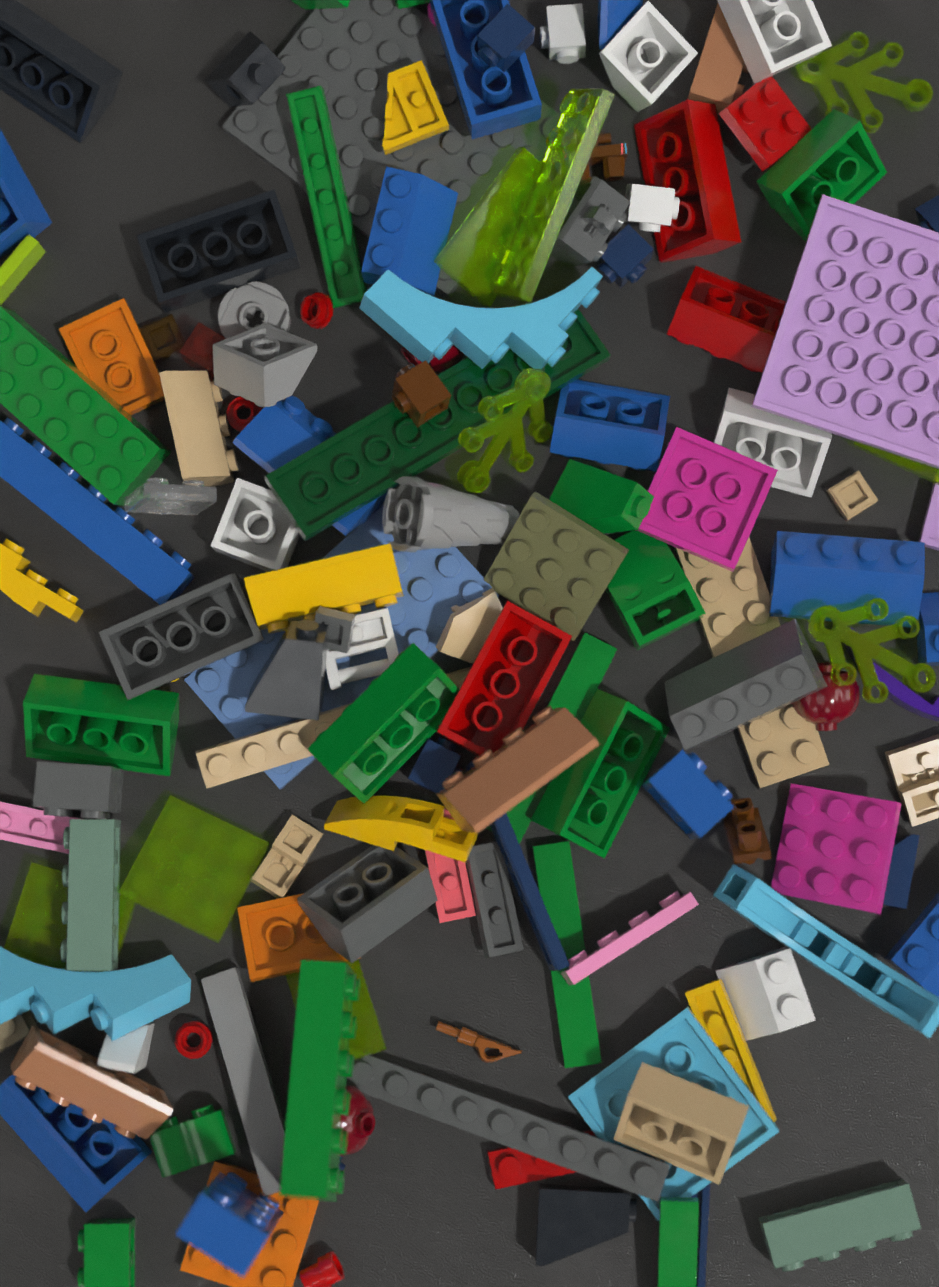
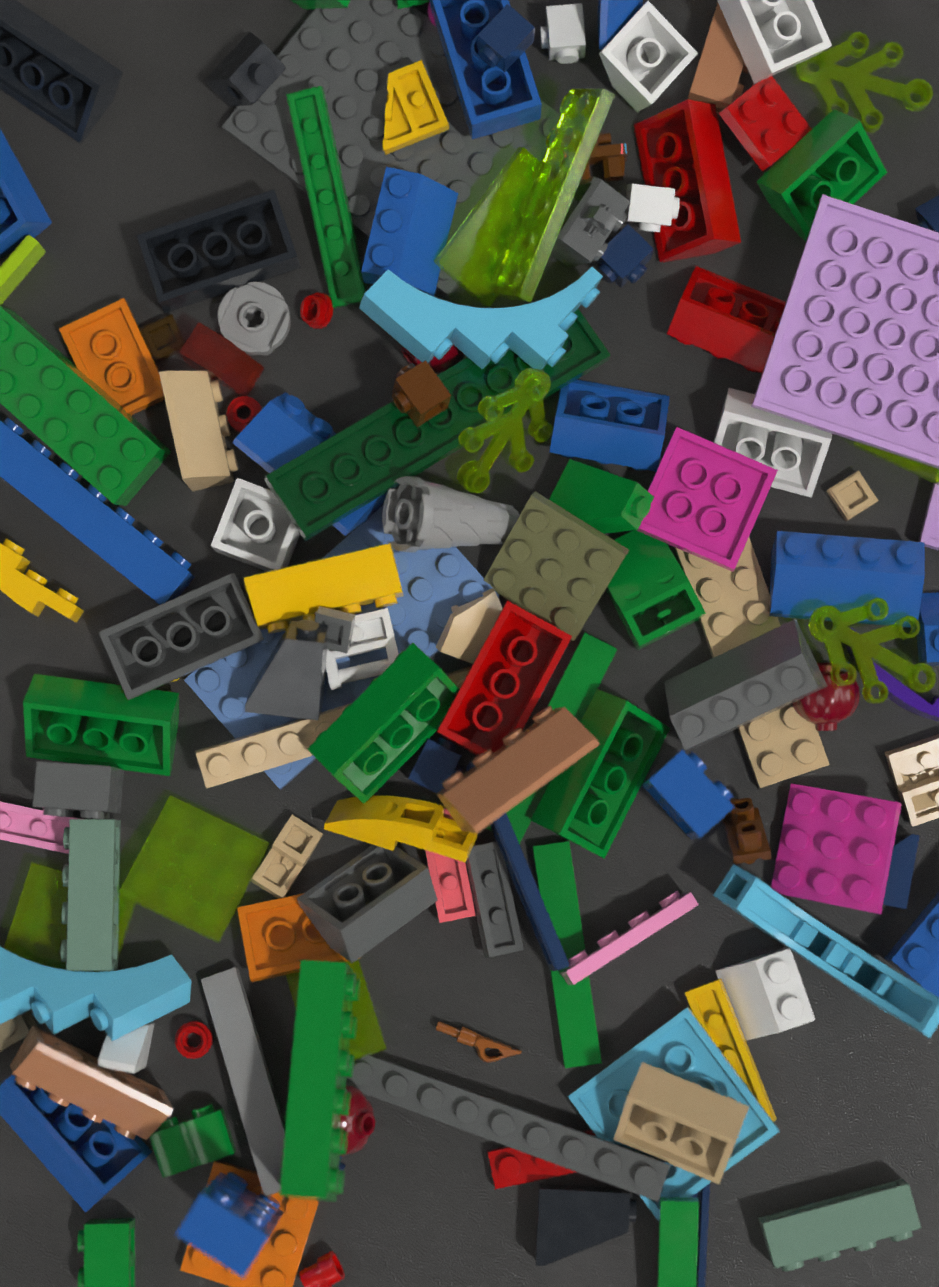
(164, 498): clear plate -> none
(262, 364): light grey slope -> none

